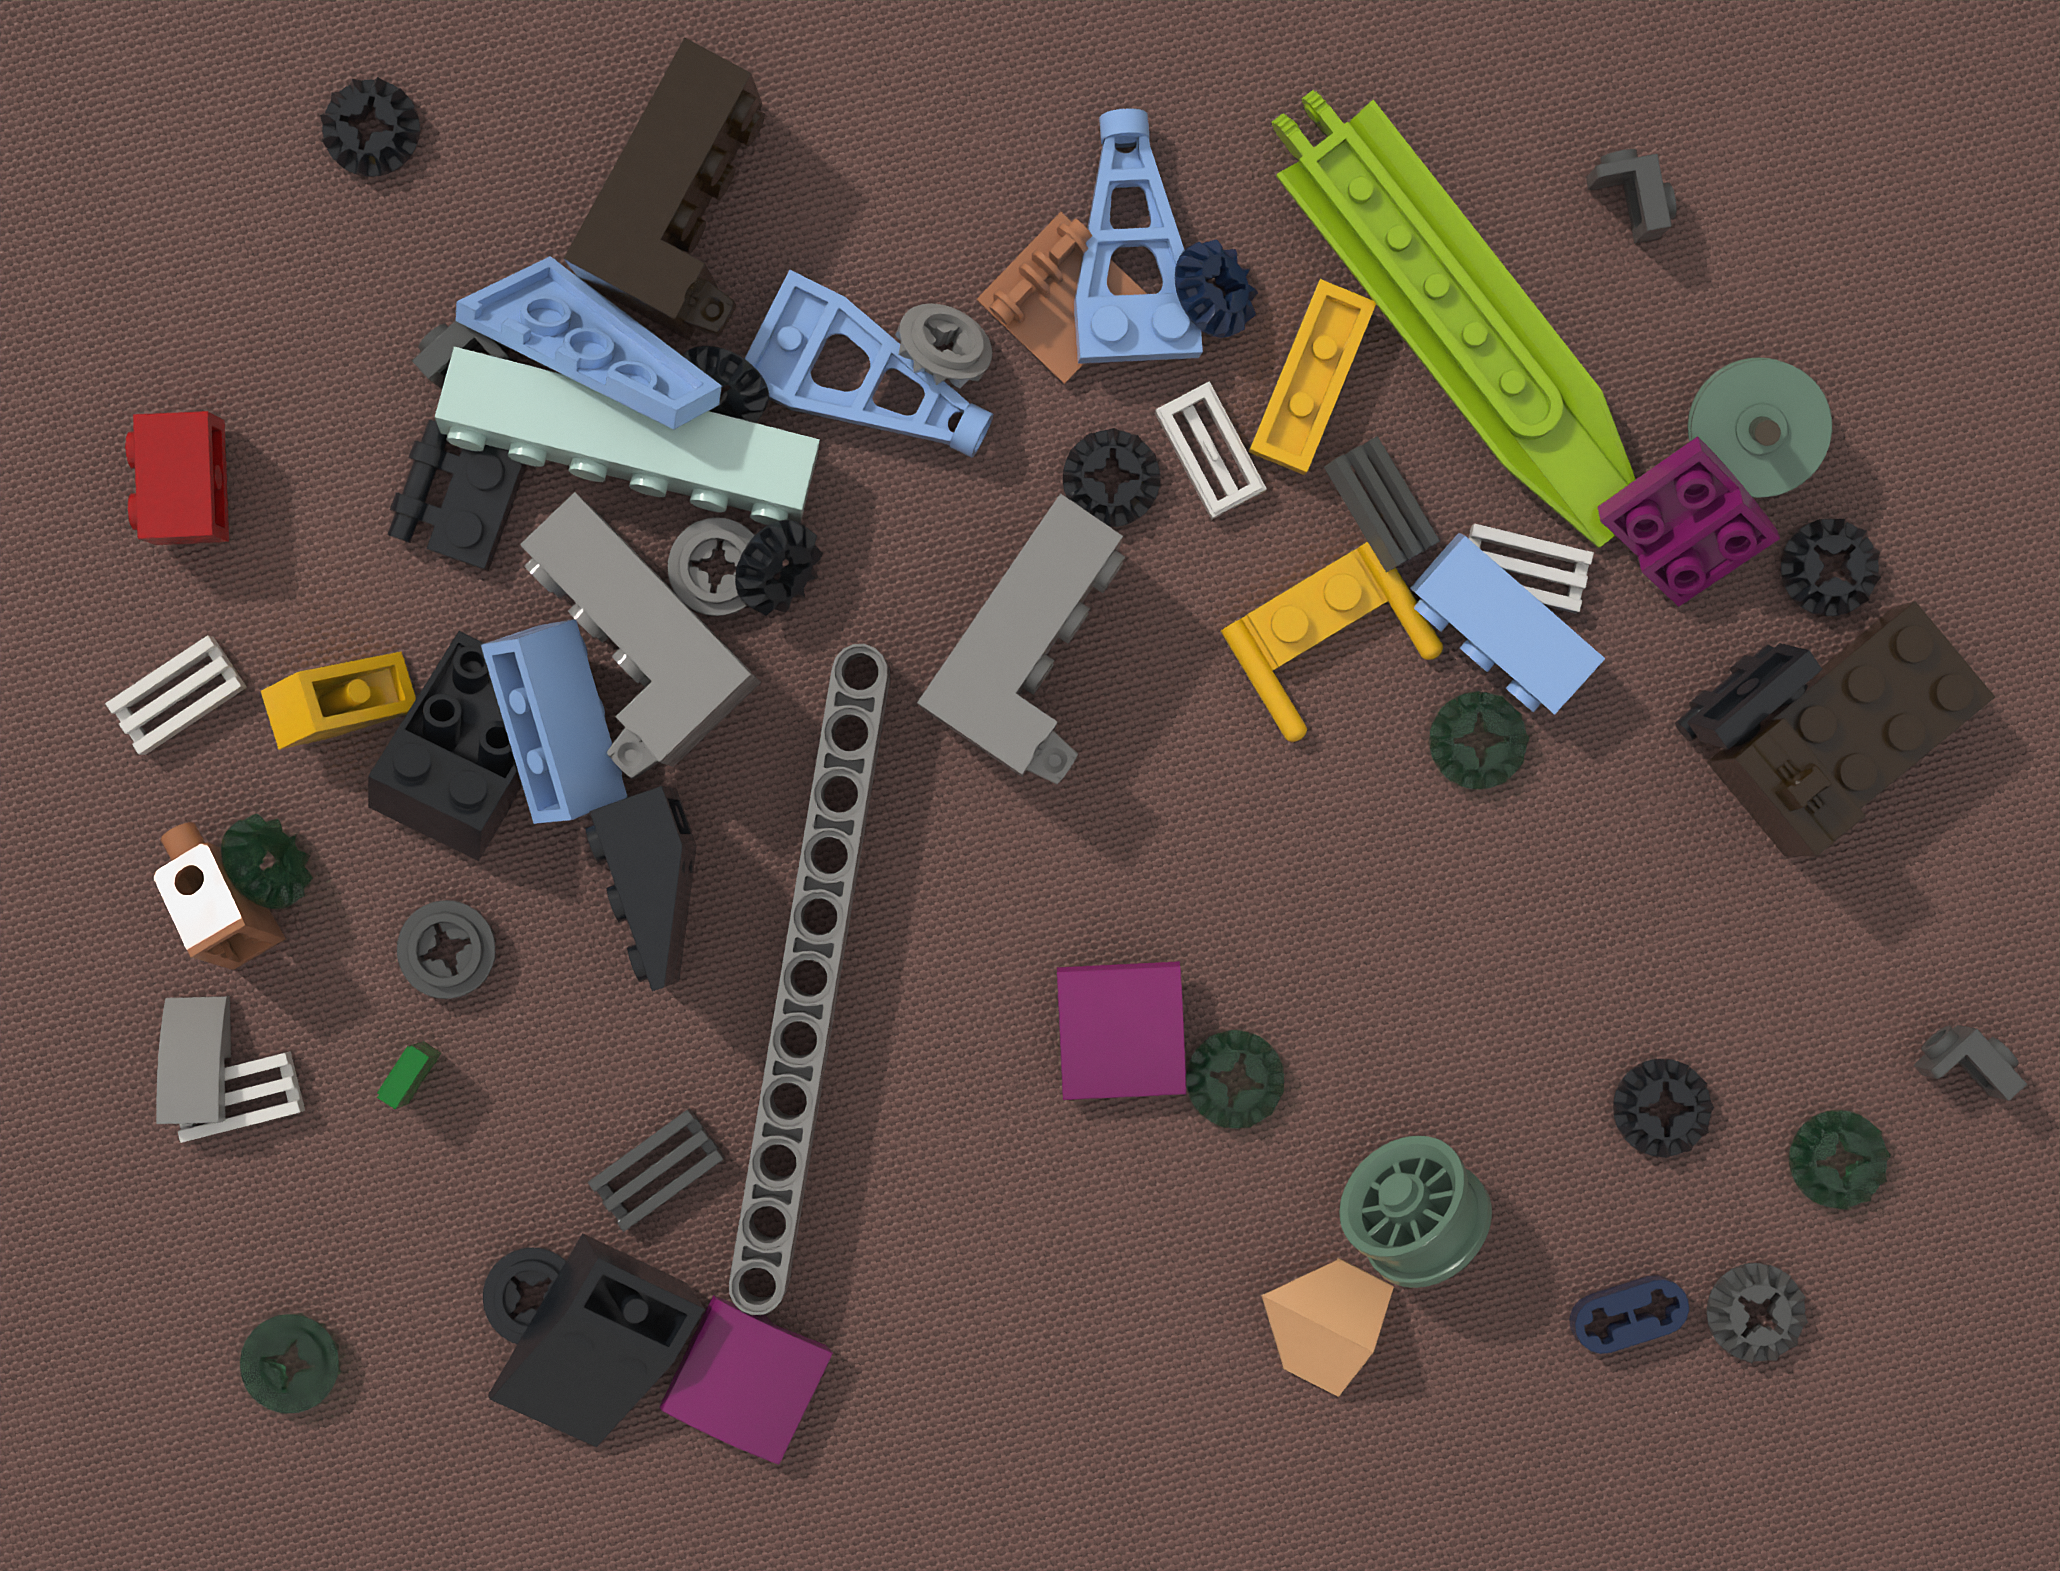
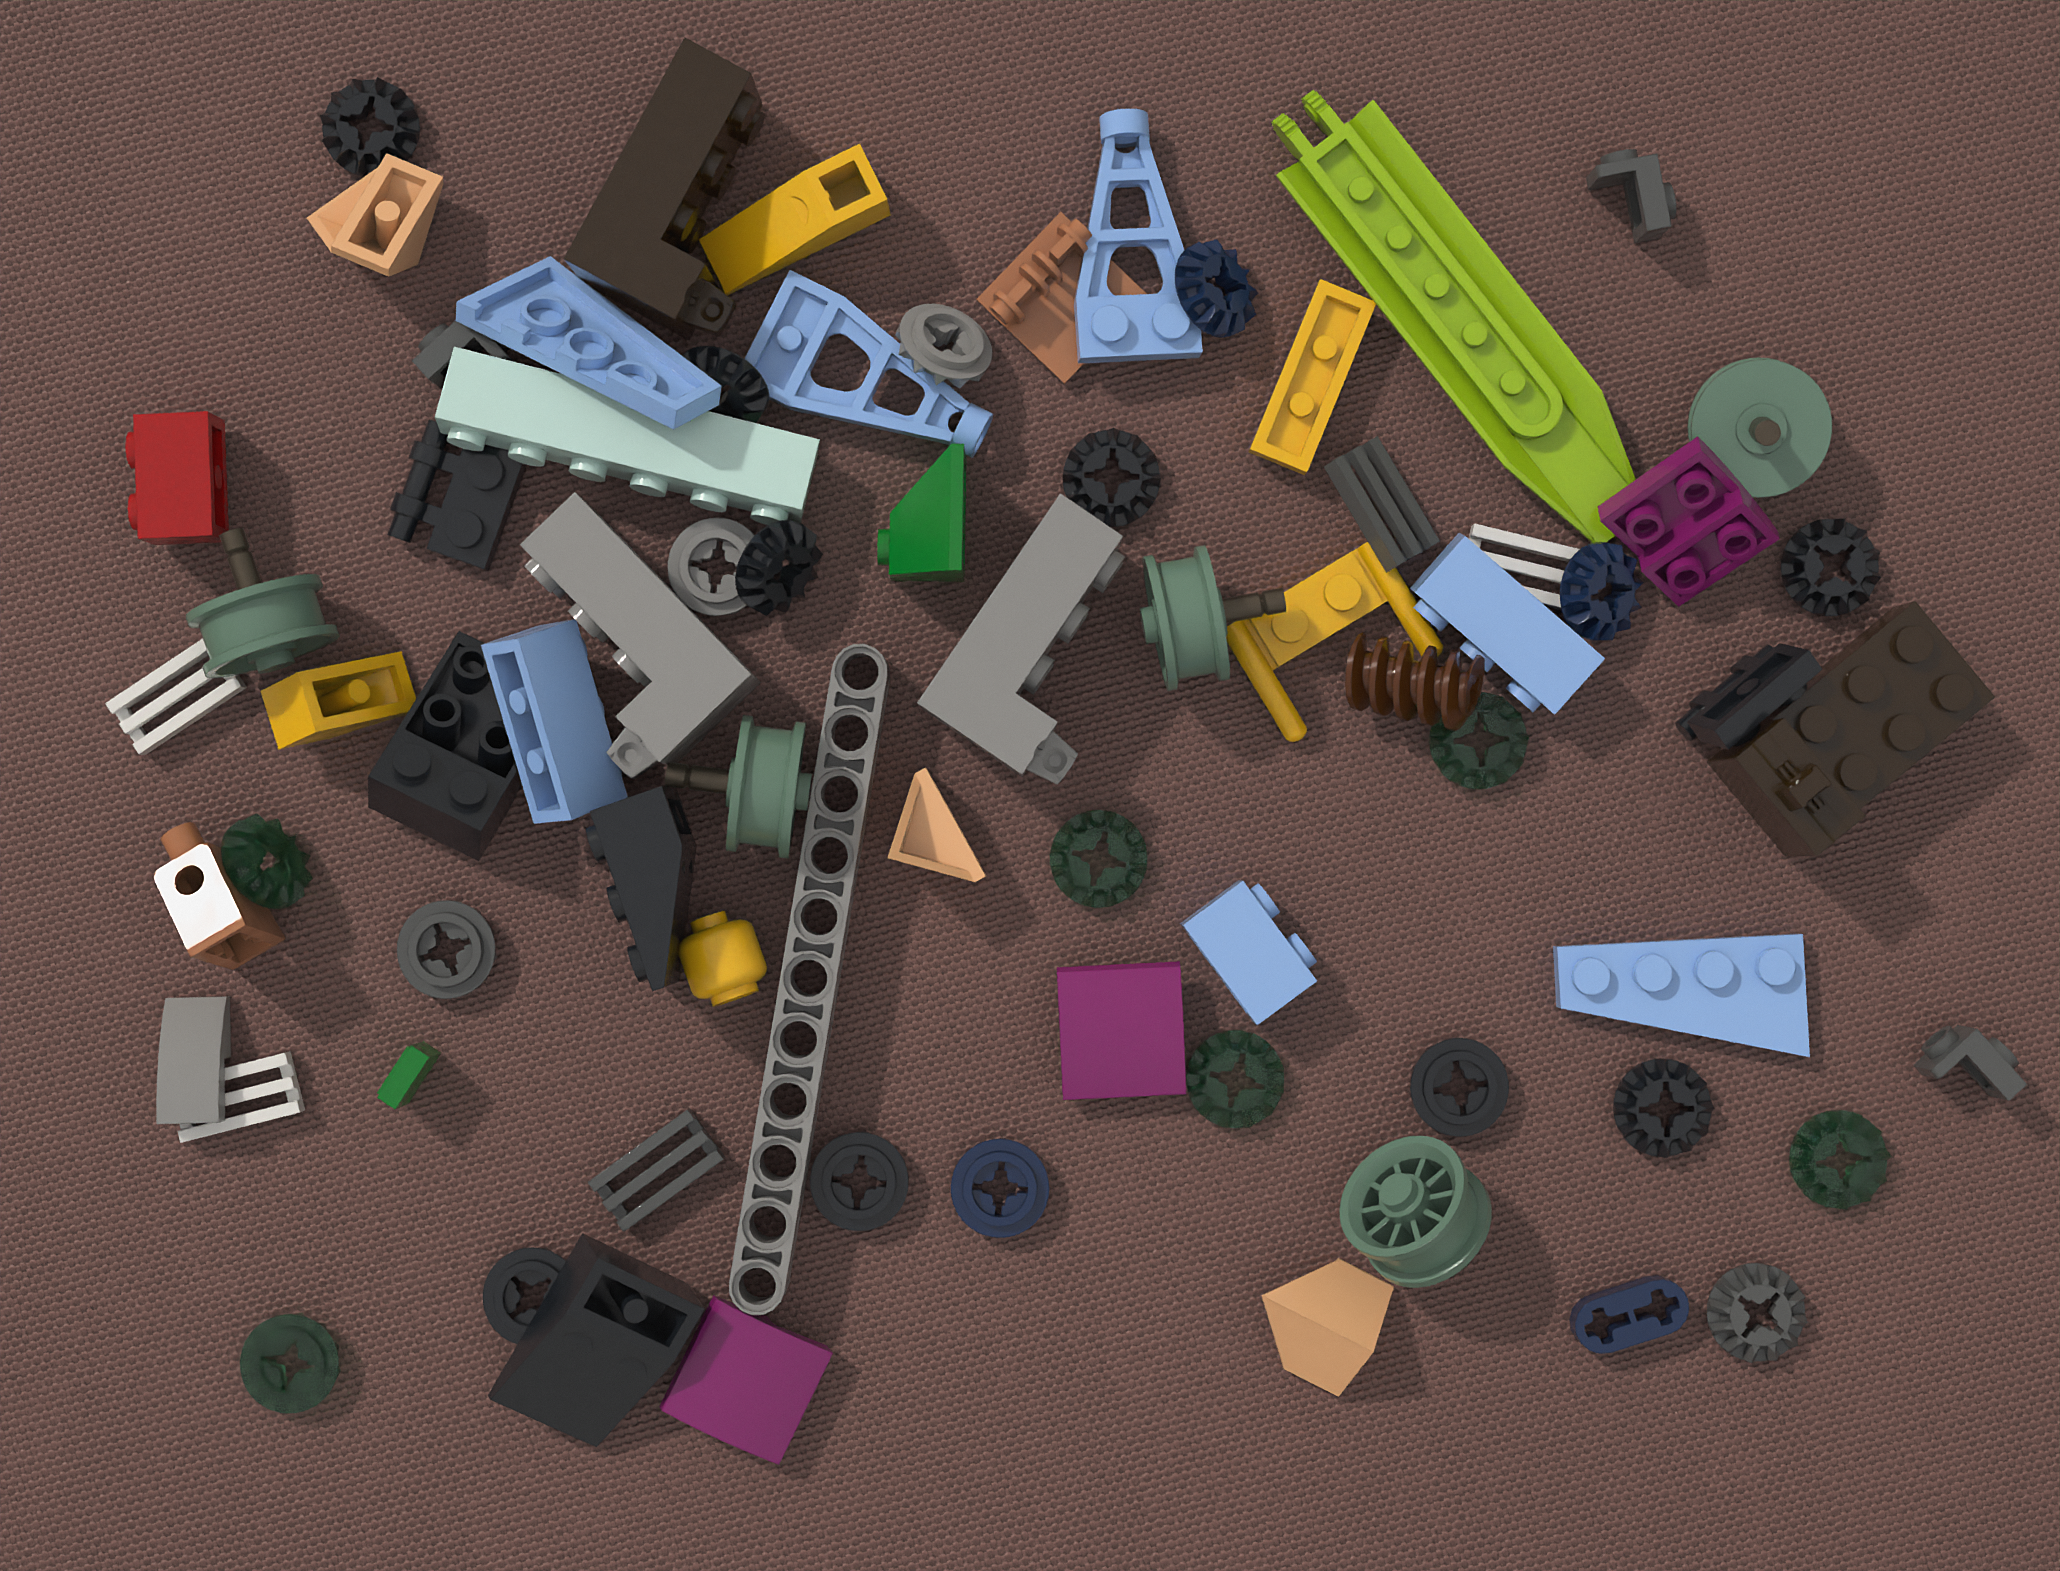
(259, 622): none -> sand green wheel
(381, 217): none -> light nougat slope
(722, 959): none -> yellow head
(759, 787): none -> sand green wheel
(797, 220): none -> yellow slope
(837, 1199): none -> black gear
(929, 525): none -> green slope
(930, 834): none -> light nougat slope
(1020, 1208): none -> dark blue gear
(1083, 833): none -> clear green gear
(1191, 618): none -> sand green wheel
(1233, 496): white tile -> none
(1250, 951): none -> light blue brick
(1412, 685): none -> reddish brown piece
(1481, 1105): none -> black gear
(1588, 573): none -> dark blue gear
(1706, 987): none -> light blue wing

